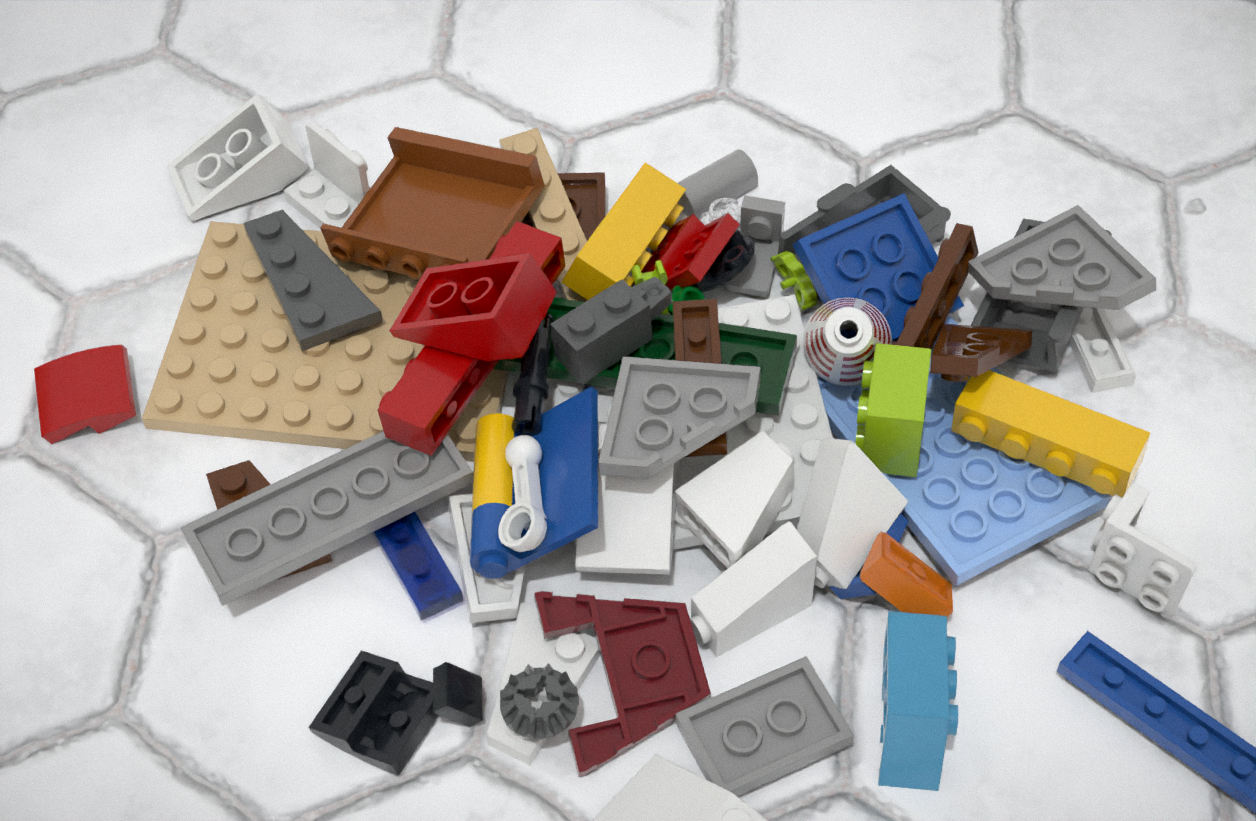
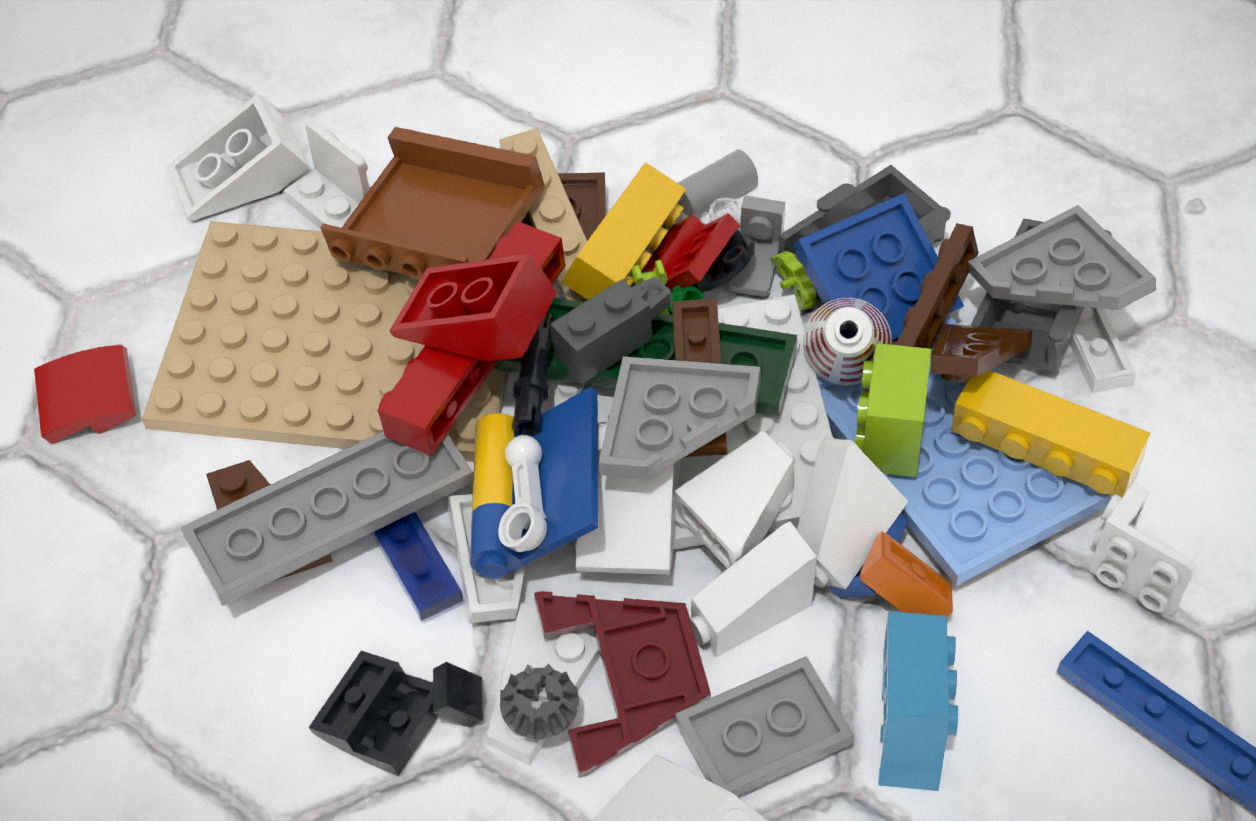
(307, 283): dark grey wing -> none

